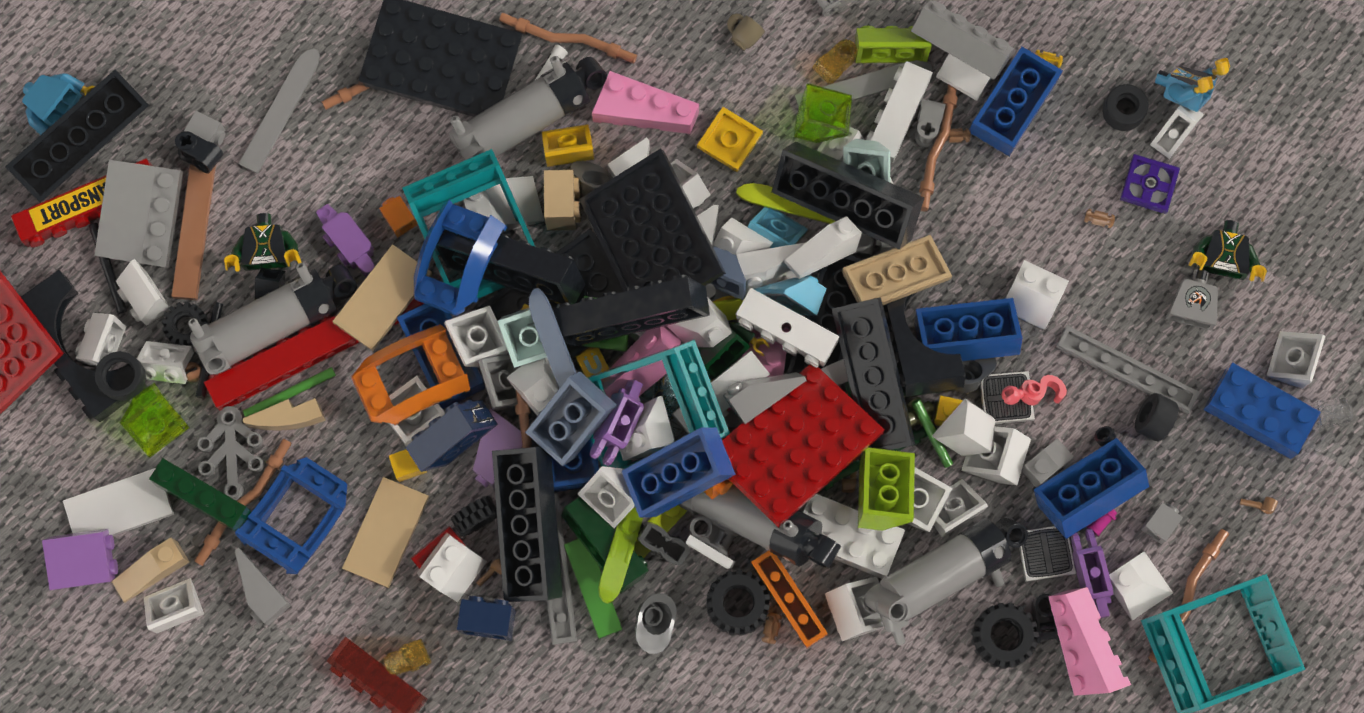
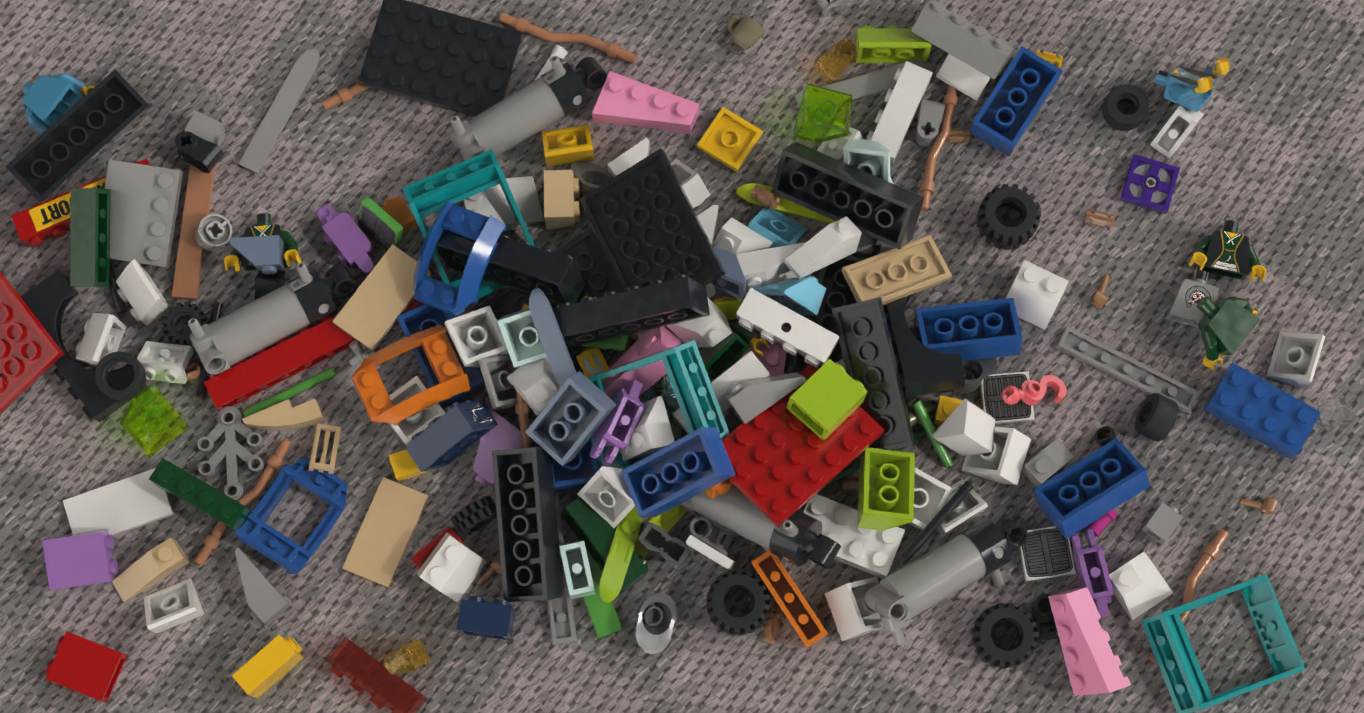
(85, 666): none -> red brick
(90, 237): none -> dark green brick
(213, 232): none -> light grey wheel
(262, 252): none -> sand blue slope
(268, 665): none -> yellow brick
(322, 466): none -> tan tile
(354, 360): none -> light grey hose
(379, 225): none -> tile
(577, 570): none -> light aqua brick
(765, 197): none -> medium nougat piece
(827, 399): none -> lime brick
(939, 518): none -> black bar
(1002, 234): none -> black tyre
(1099, 298): none -> medium nougat hand
(1224, 326): none -> dark green torso

